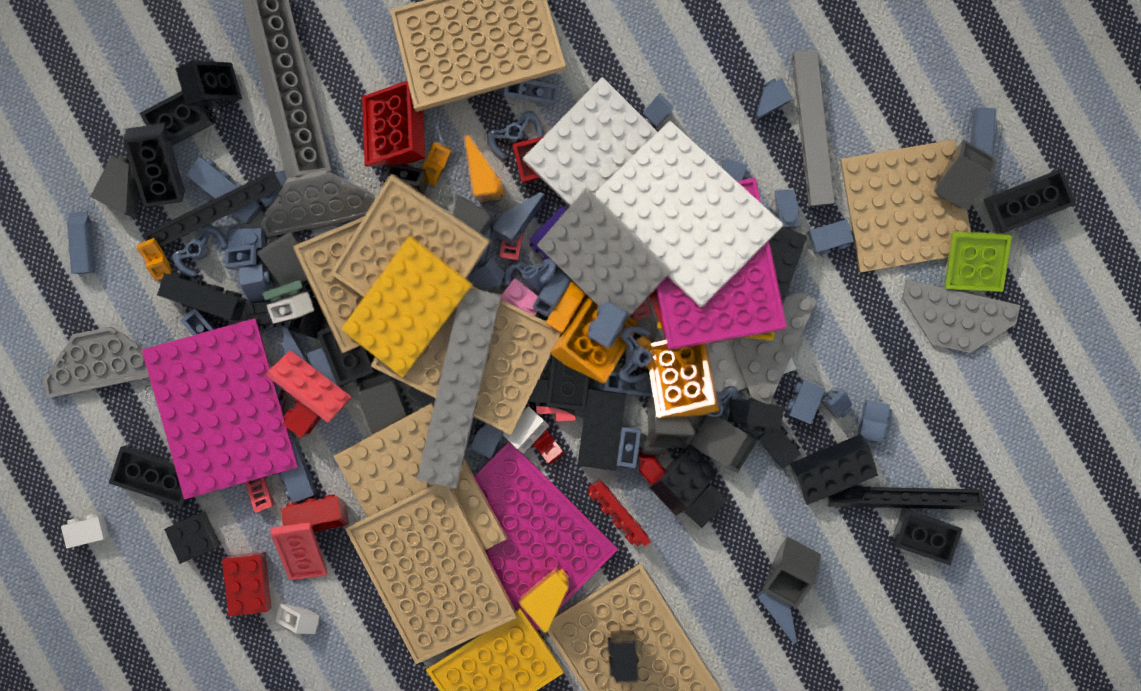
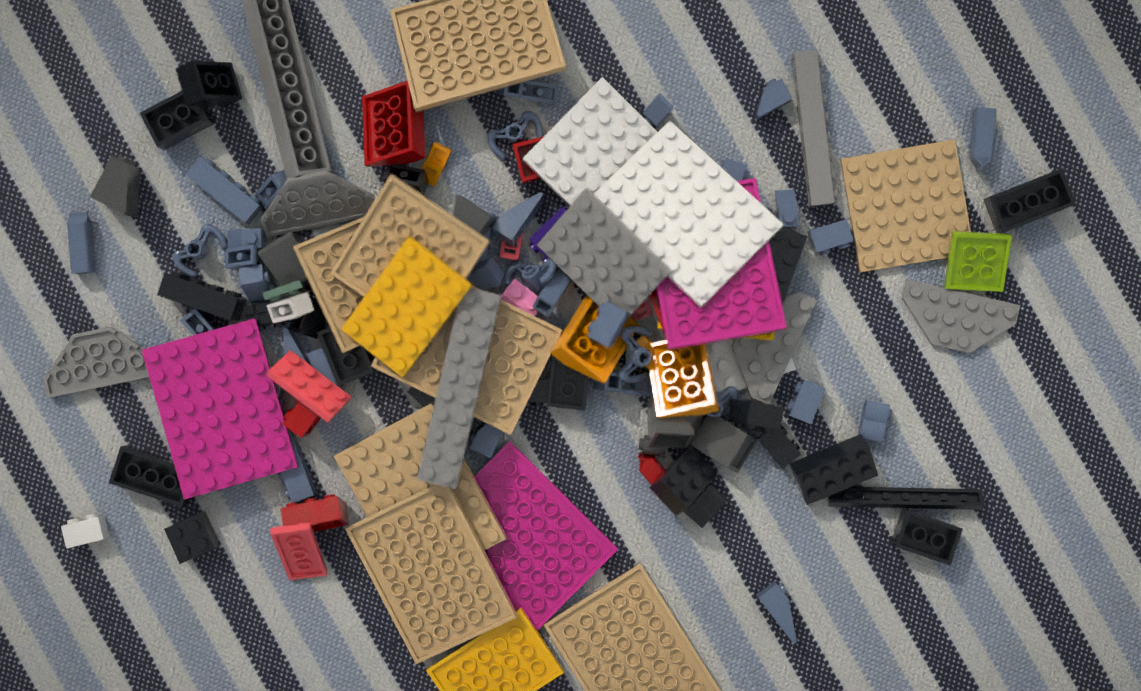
(154, 165): black brick -> none
(155, 259): light orange slope -> none
(215, 209): black plate -> none
(246, 583): red brick -> none
(267, 494): coral slope -> none
(297, 619): white slope -> none
(380, 400): dark grey slope -> none
(485, 183): light orange slope -> none
(527, 430): white brick -> none
(545, 598): yellow slope -> none
(548, 447): red slope -> none
(560, 414): coral slope -> none
(566, 307): light orange piece -> none
(601, 429): black brick -> none
(621, 516): red plate -> none
(623, 656): black brick -> none
(628, 447): sand blue brick -> none
(792, 572): dark grey slope -> none
(837, 402): sand blue slope -> none
(965, 175): dark grey slope -> none

